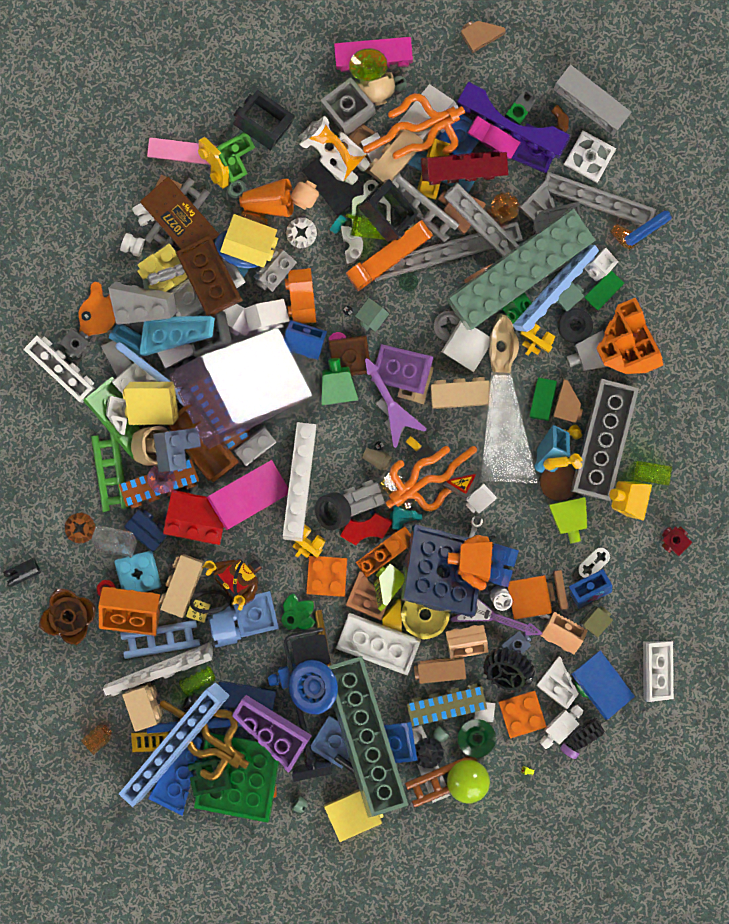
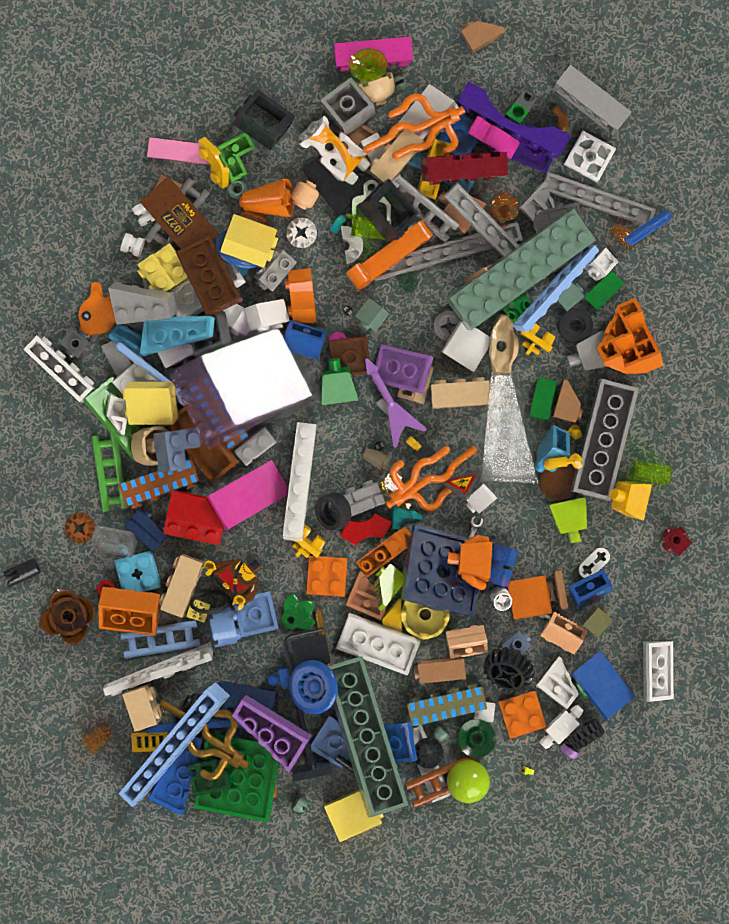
(160, 481): clear pink piece -> none
(165, 274): light grey axle -> none
(197, 680): clear neon green piece -> none
(485, 613): piece -> none

